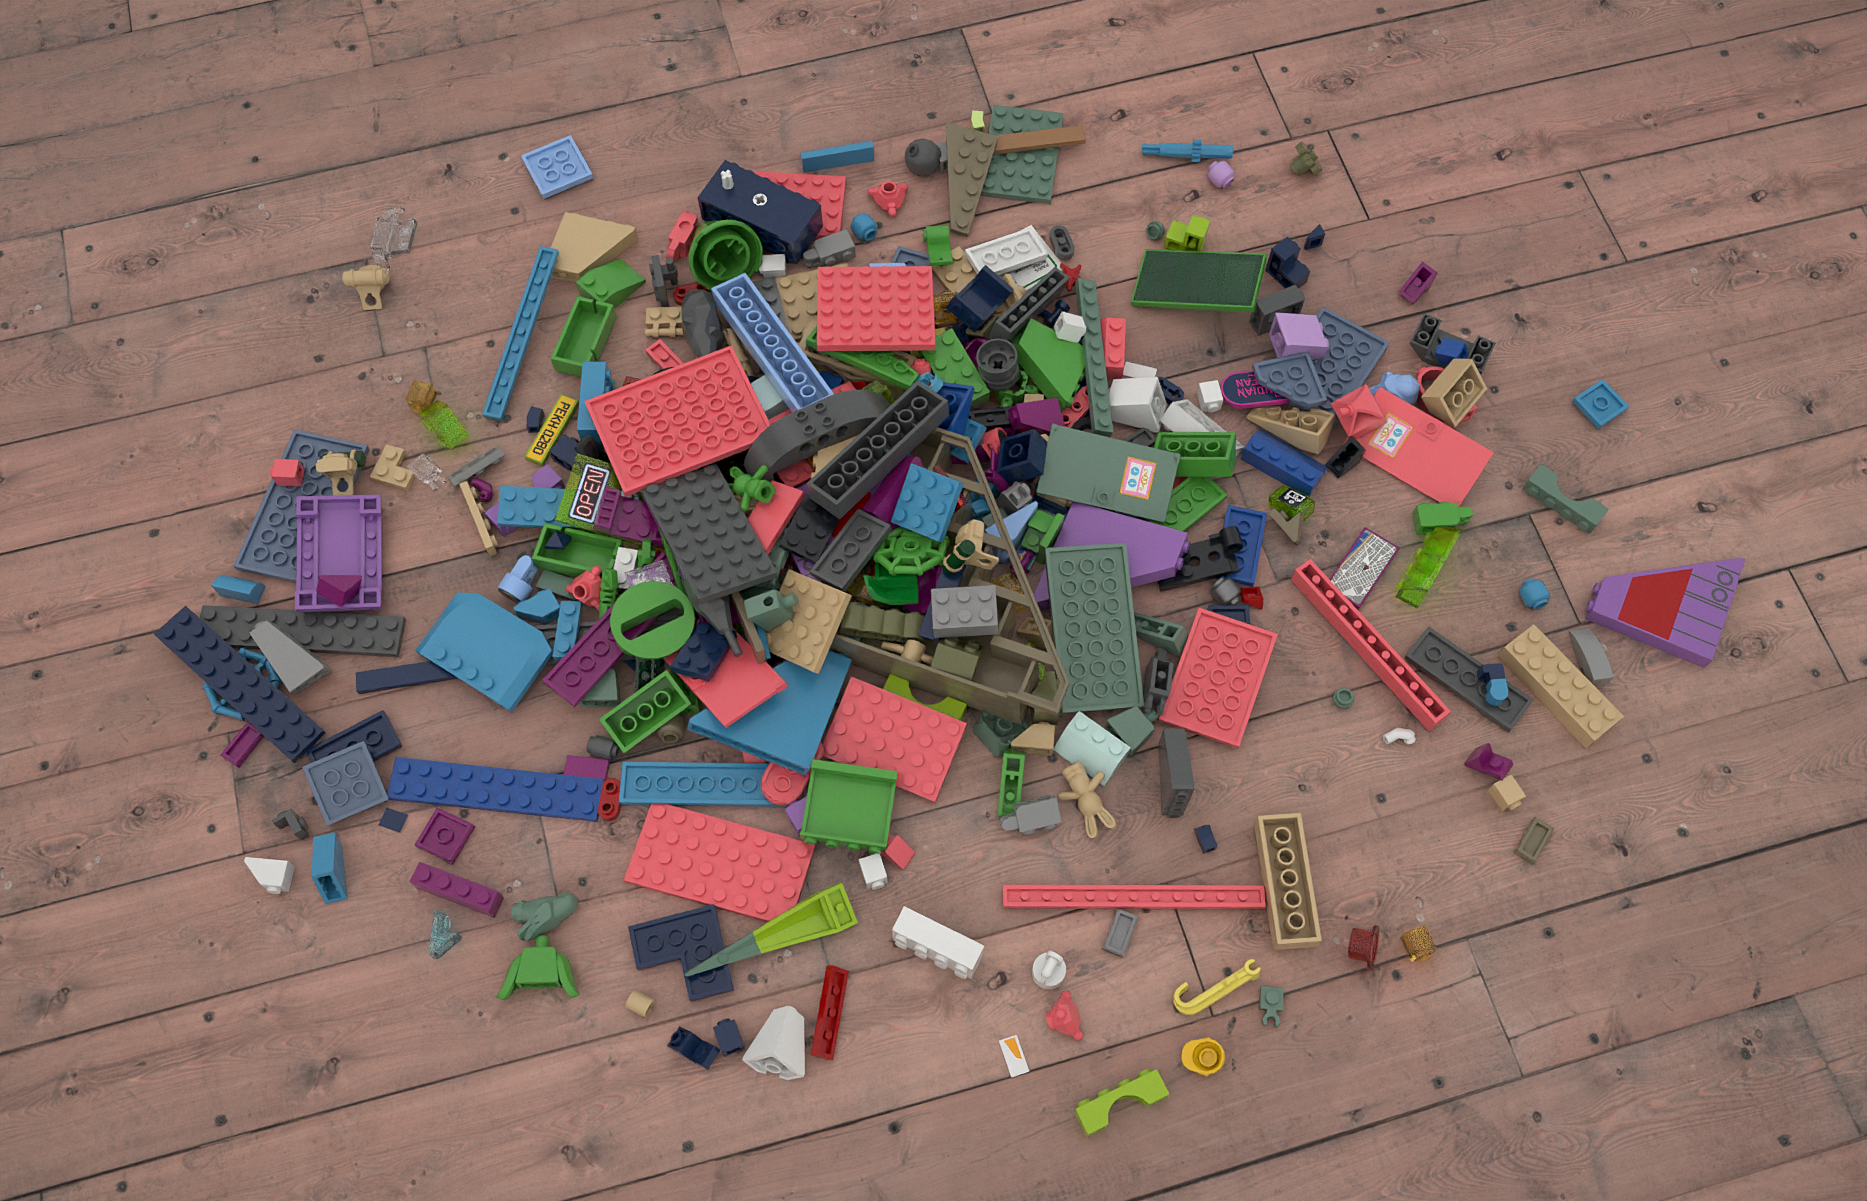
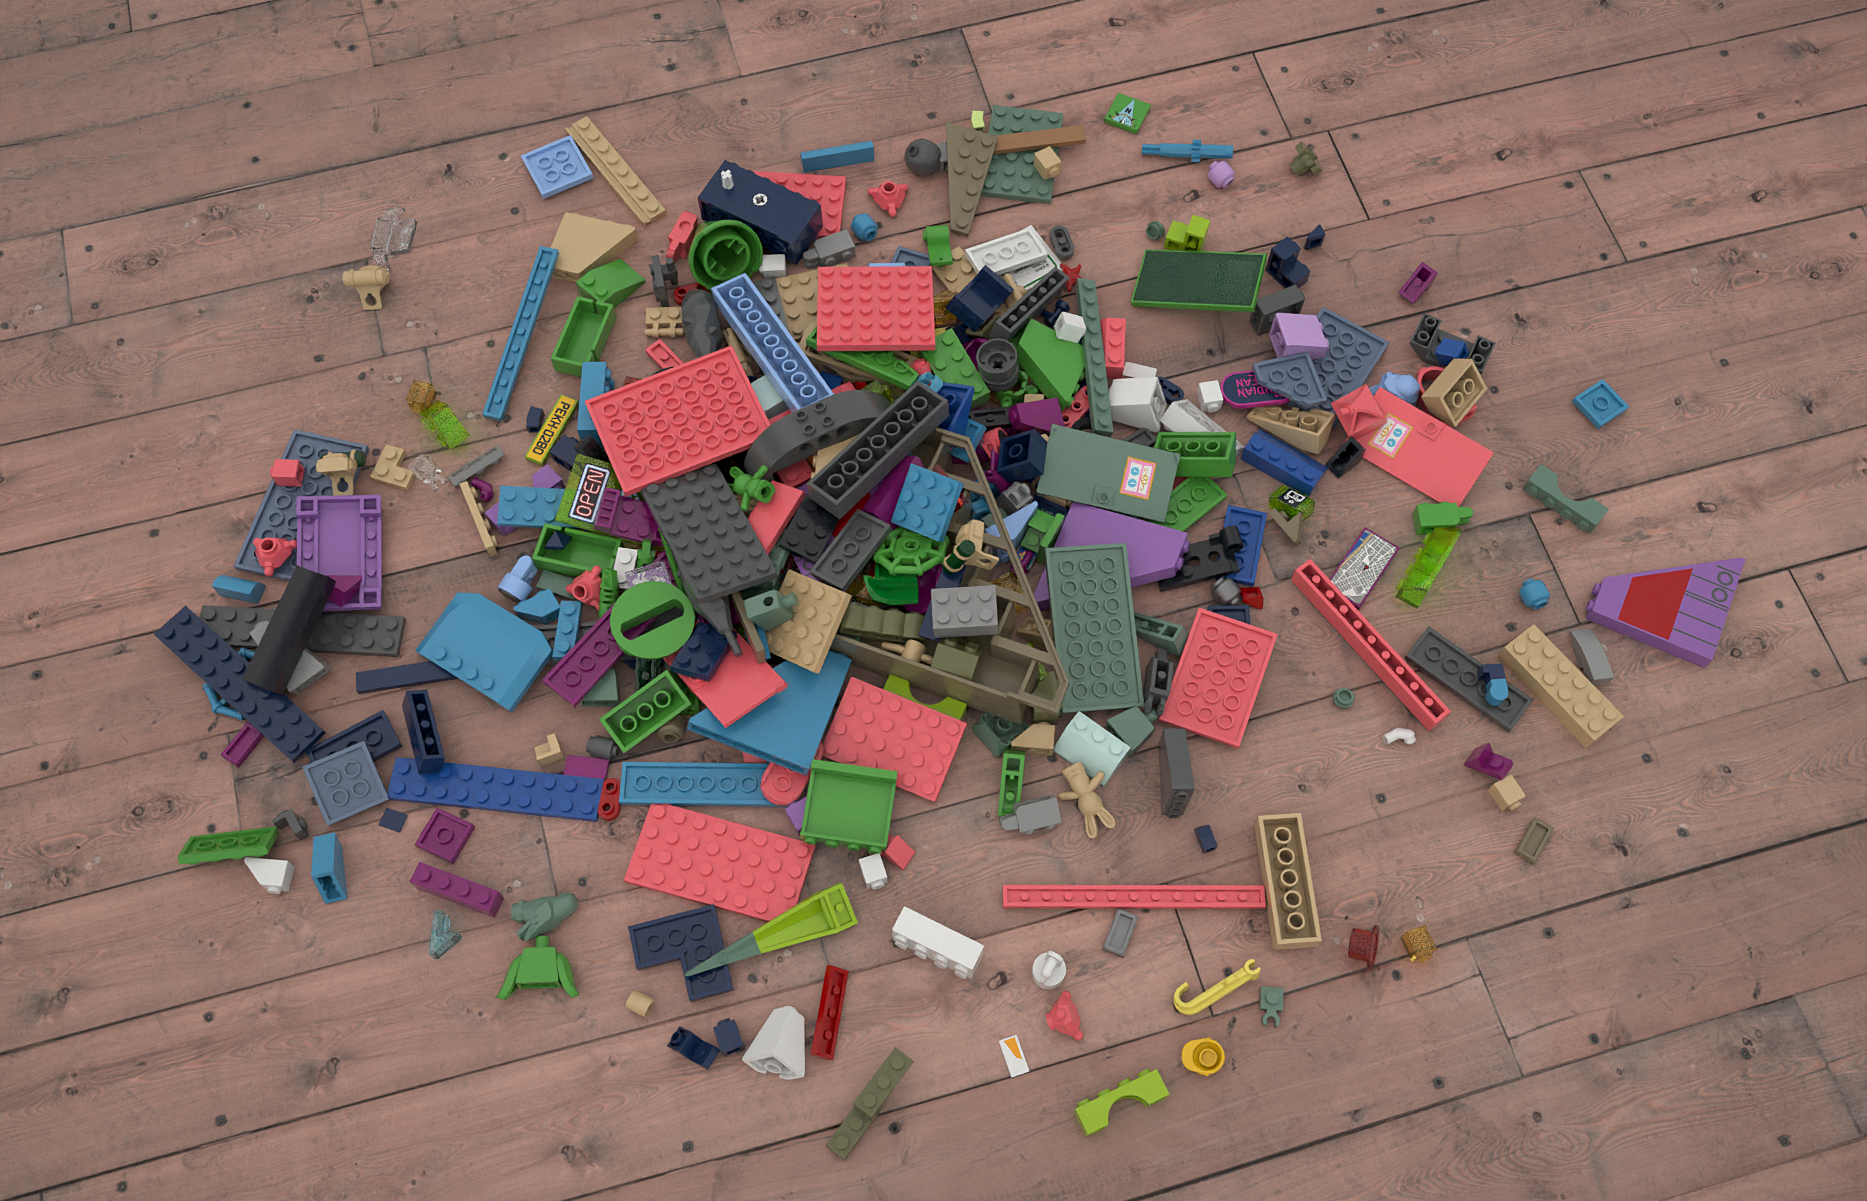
(228, 845): none -> bright green plate
(273, 552): none -> coral rock
(289, 630): none -> black arch
(423, 731): none -> dark blue brick
(549, 752): none -> tan panel
(616, 171): none -> tan plate
(869, 1103): none -> olive bracket
(1047, 163): none -> tan brick
(1127, 113): none -> bright green tile

